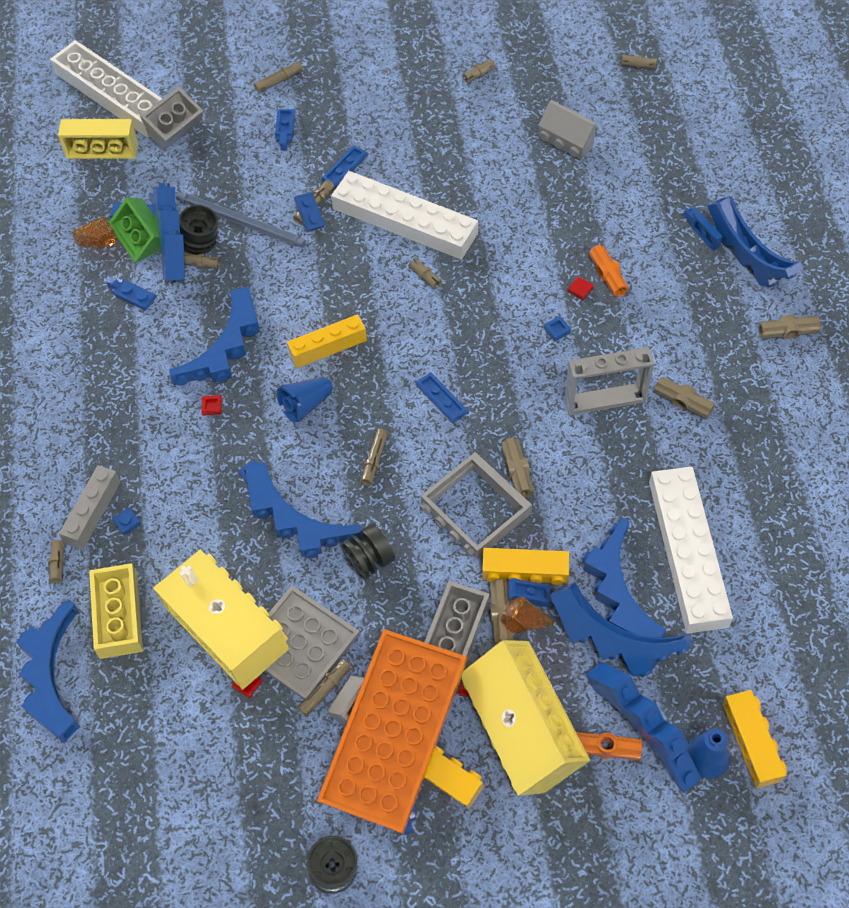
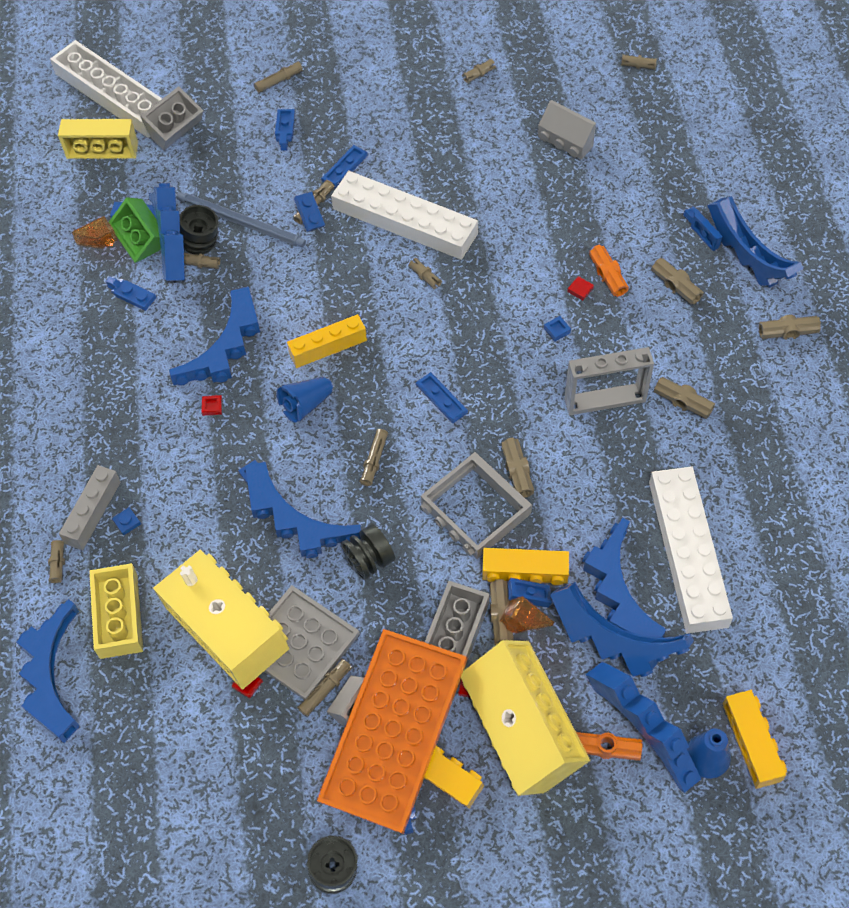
(677, 281): none -> dark tan piece

